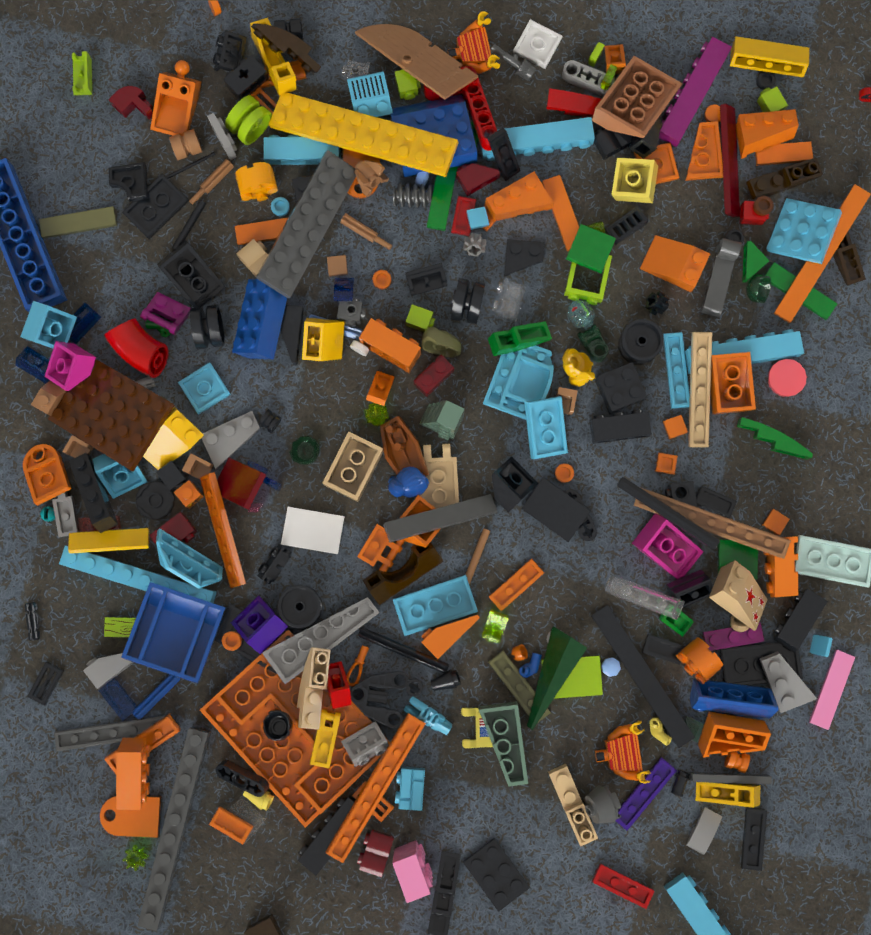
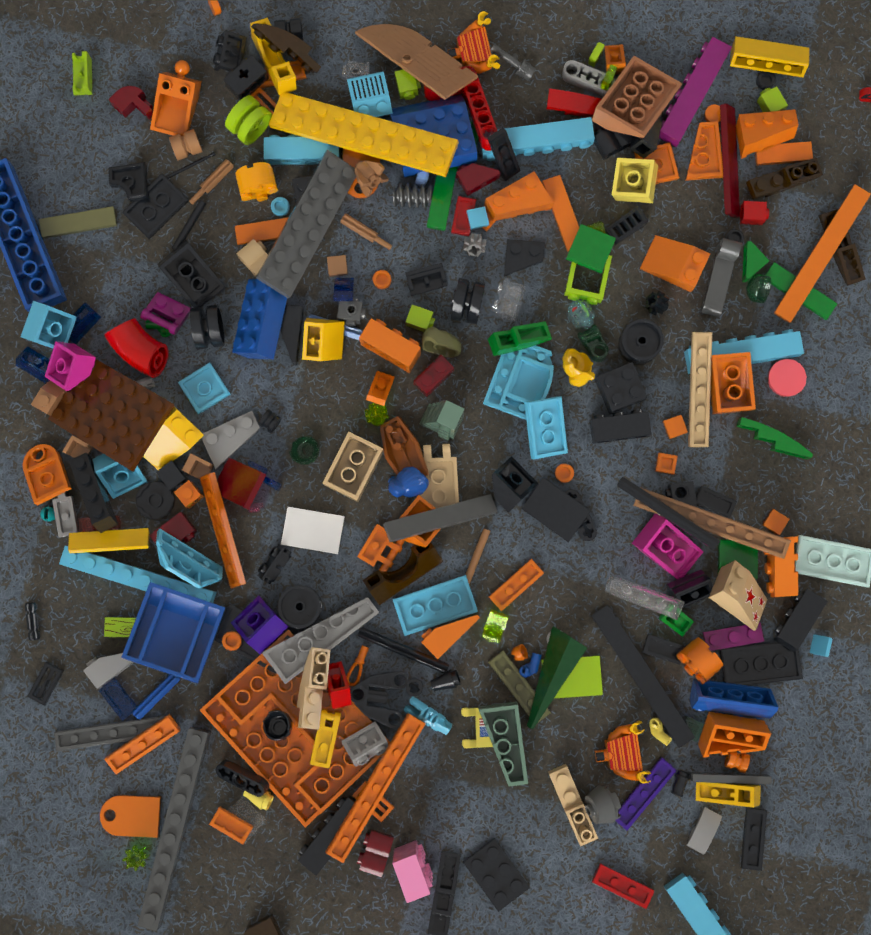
(132, 773): orange brick -> none
(223, 136): light grey plate -> none
(359, 347): white tile -> none
(411, 788): medium azure brick -> none
(537, 44): white tile -> none
(568, 399): medium nougat panel -> none
(610, 666): light blue tile -> none
(676, 370): medium azure tile -> none
(737, 625): tan tile -> none
(763, 205): reddish brown tile -> none
(785, 683): light grey wing -> none
(804, 230): medium azure plate -> none
(831, 689): bright pink tile -> none

